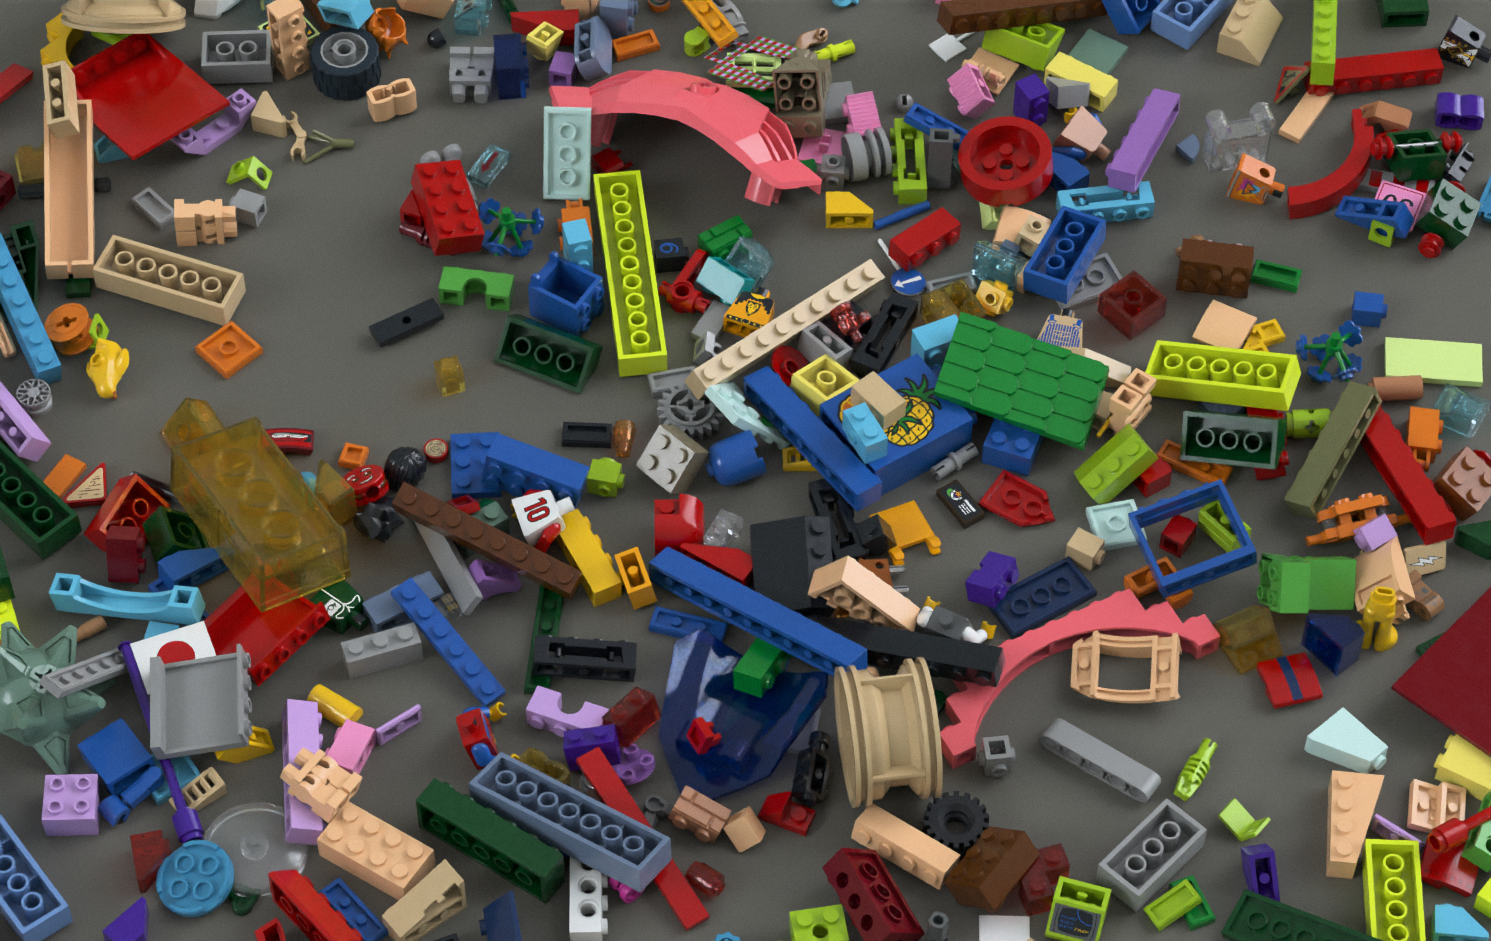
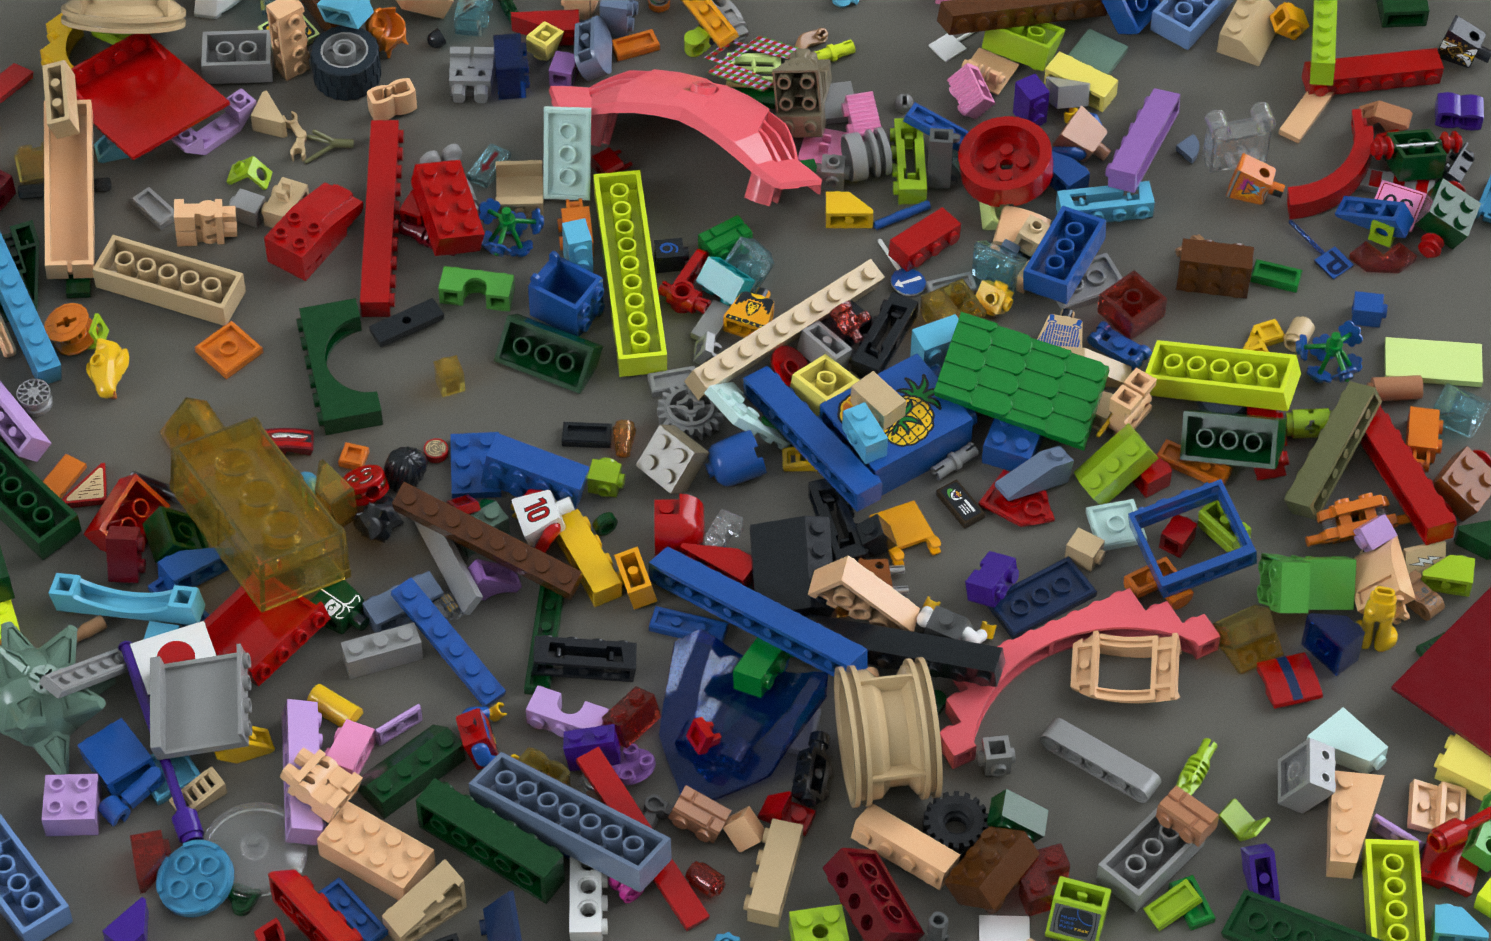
(282, 199): none -> tan brick
(312, 230): none -> red piece
(339, 406): none -> dark green arch
(380, 219): none -> red brick
(411, 769): none -> dark green slope
(520, 186): none -> tan panel
(605, 523): none -> dark green tile
(774, 872): none -> tan brick
(1018, 813): none -> brick
(1038, 473): none -> sand blue slope
(1118, 346): none -> blue plate
(1186, 816): none -> nougat brick
(1224, 326): light nougat slope -> none
(1289, 20): none -> light orange brick
(1289, 79): piece -> none
(1298, 326): none -> tan brick
(1306, 775): none -> light grey piece
(1332, 261): none -> piece
(1372, 260): none -> clear red tile
(1451, 575): none -> lime slope

